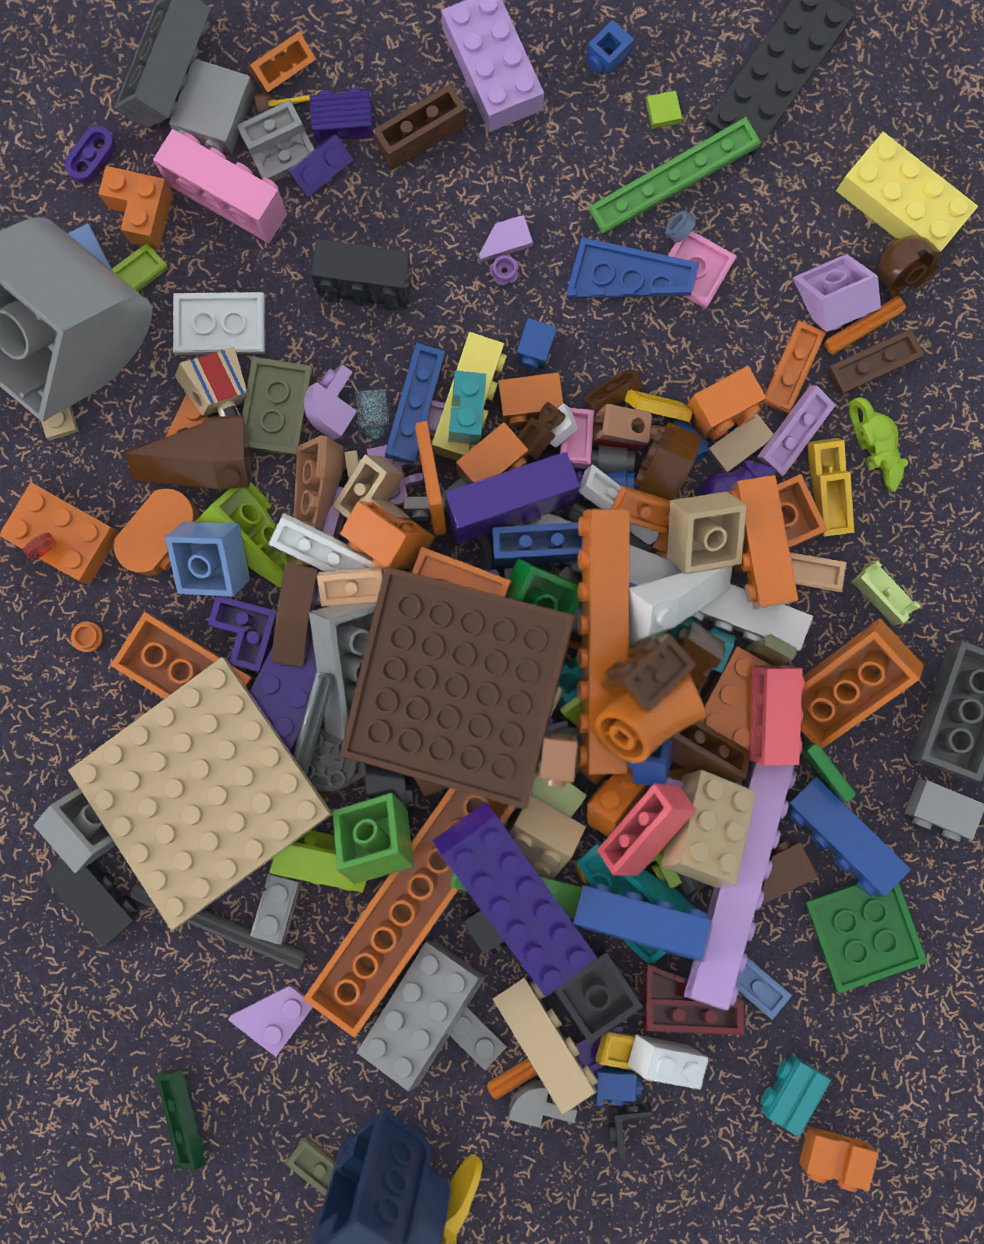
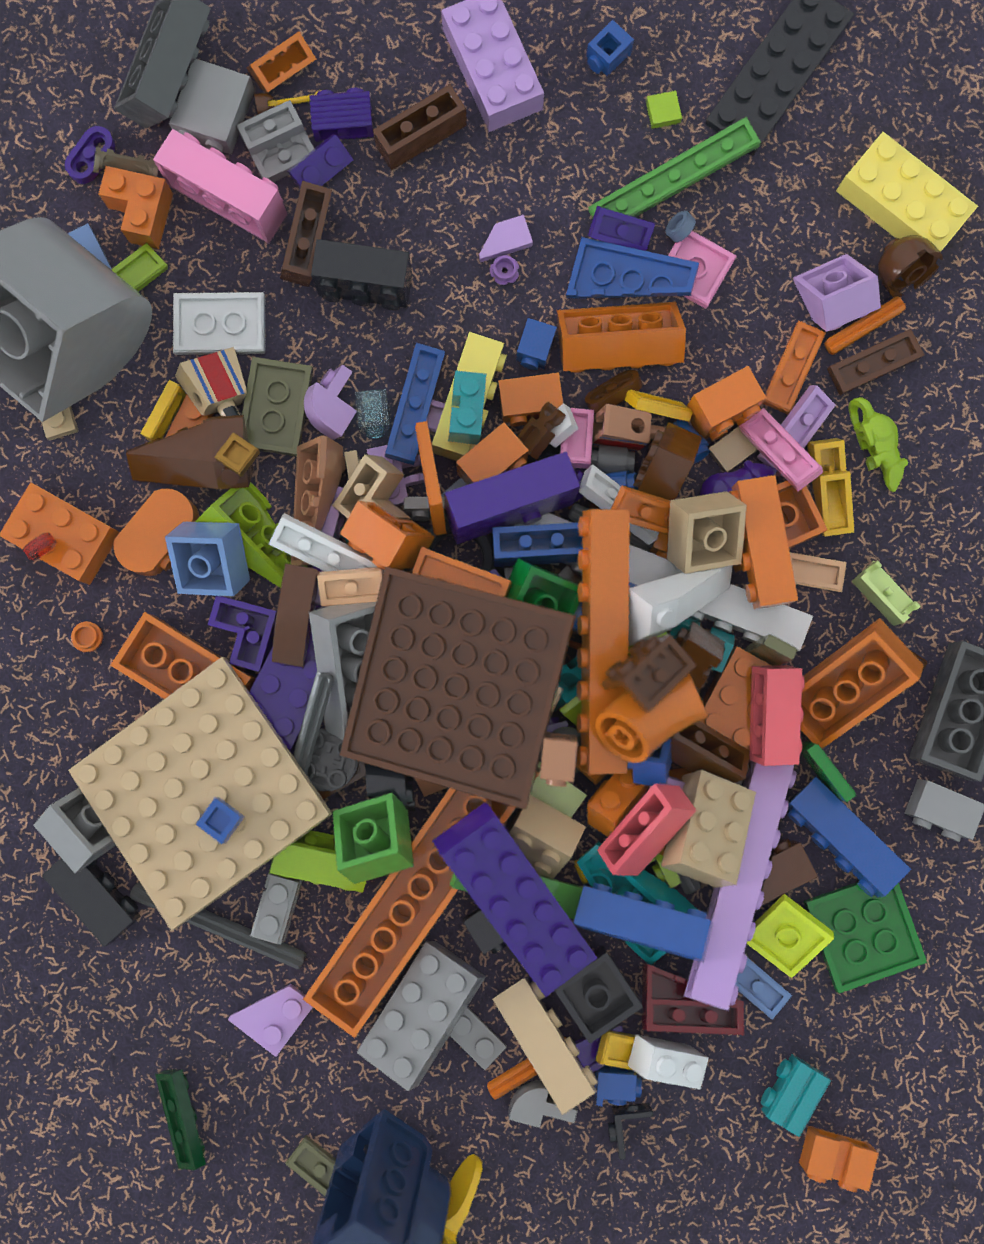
(124, 162): none -> dark tan piece
(163, 411): none -> yellow tile
(220, 820): none -> blue plate
(237, 454): none -> pearl gold tile
(305, 229): none -> reddish brown brick
(621, 229): none -> dark purple plate
(621, 336): none -> orange slope
(781, 449): none -> bright pink tile
(789, 936): none -> neon yellow tile

